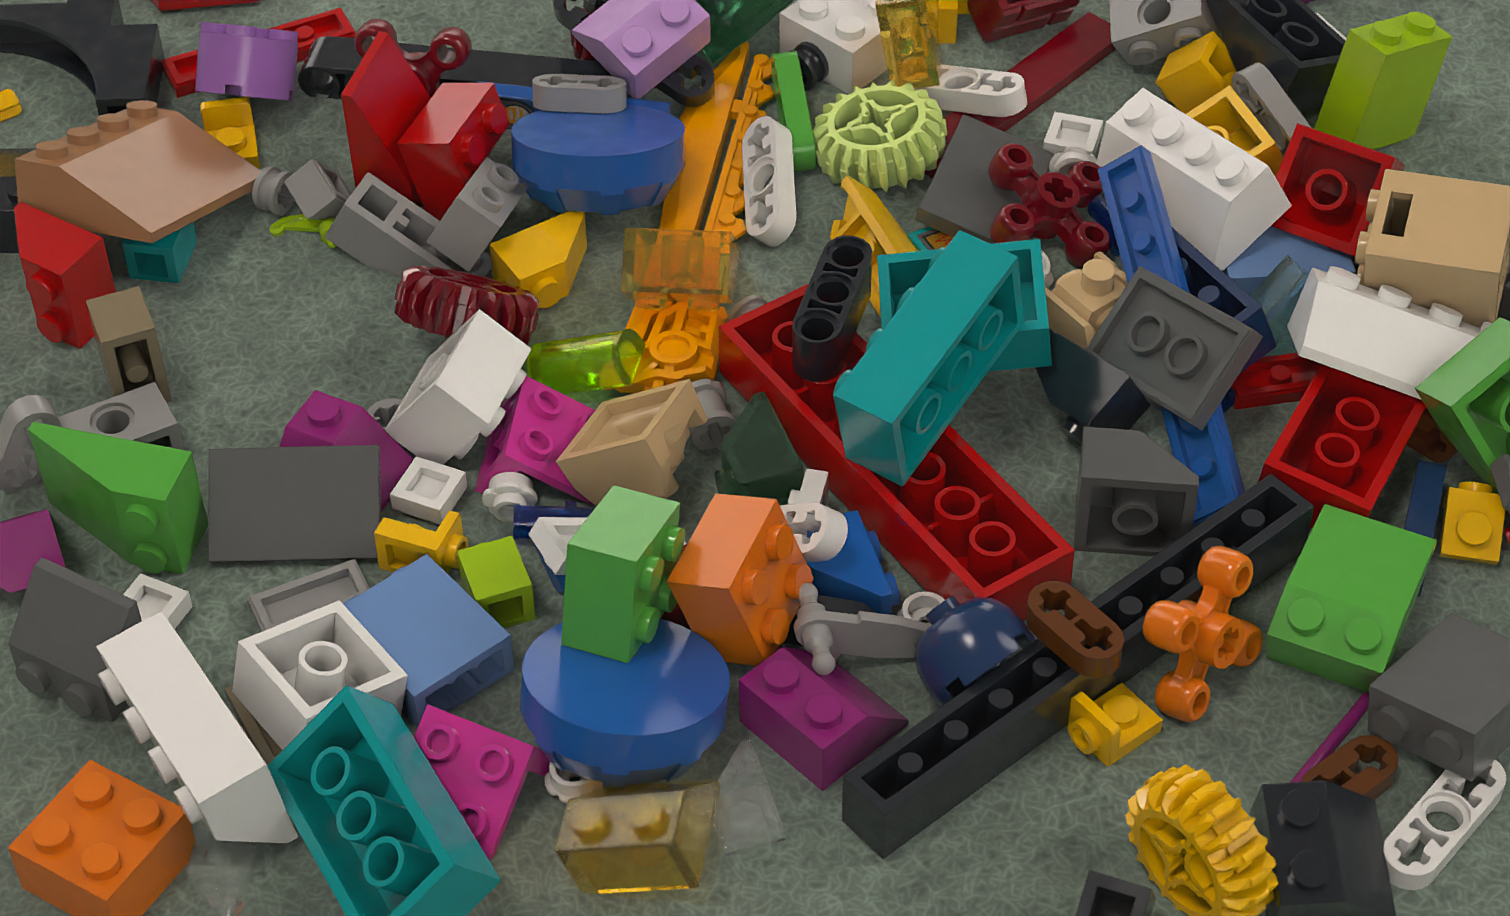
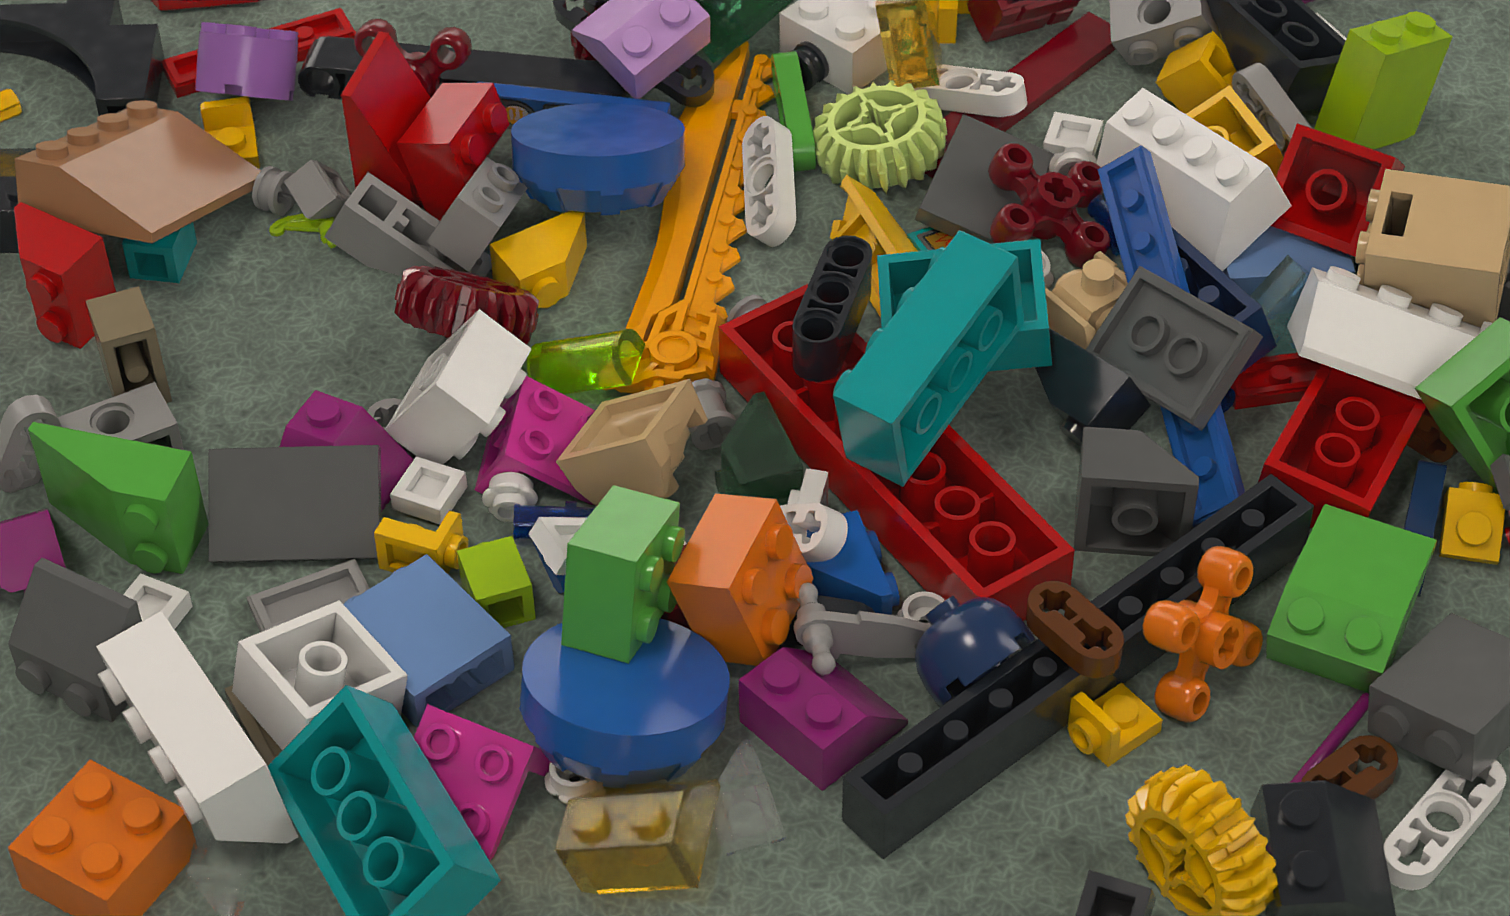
(579, 93): light grey beam -> none
(679, 268): clear yellow slope -> none

